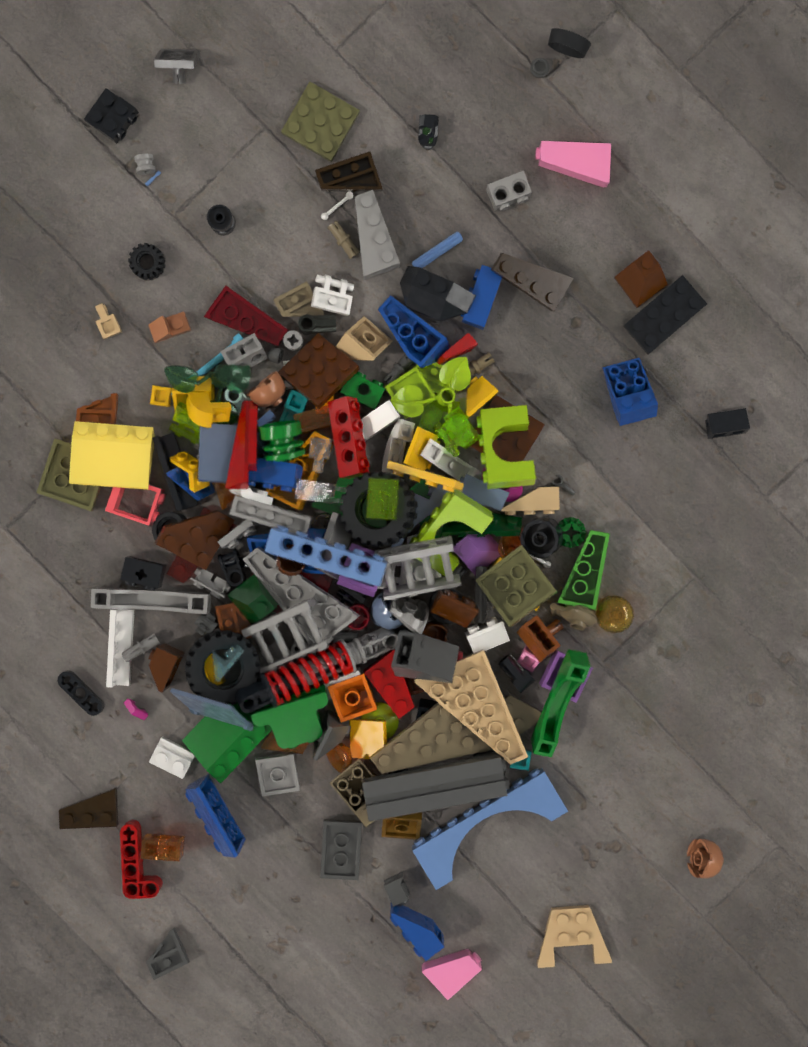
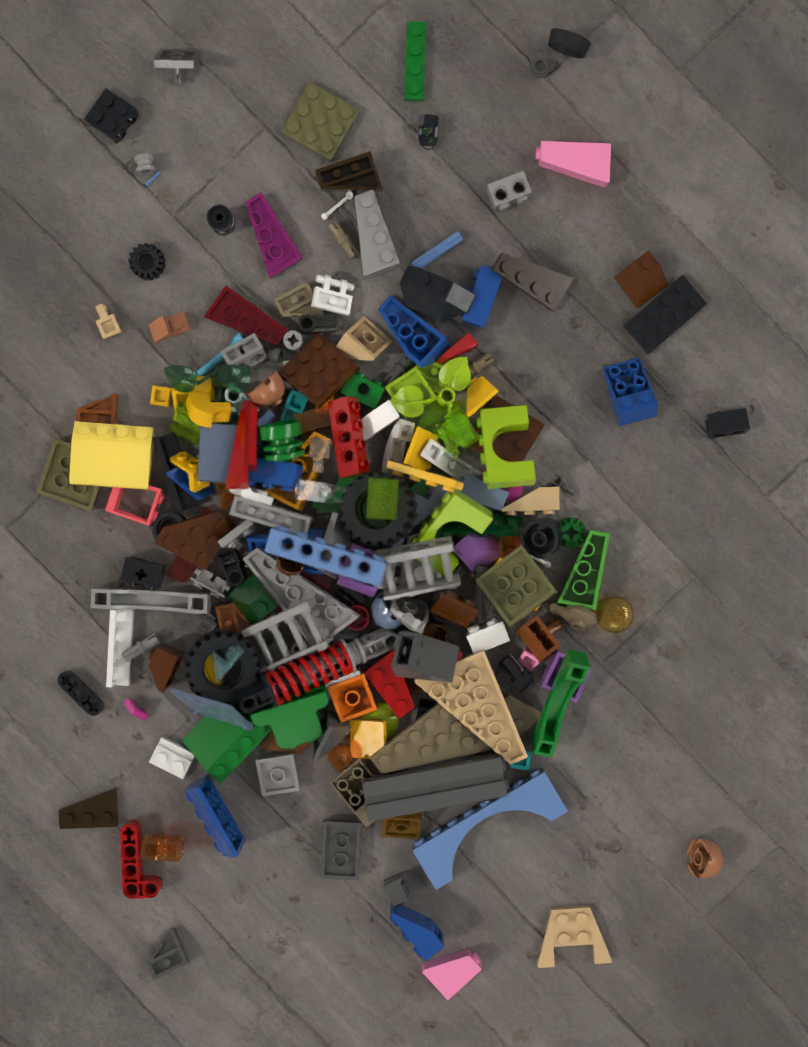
(275, 244): none -> magenta wing
(415, 61): none -> green plate

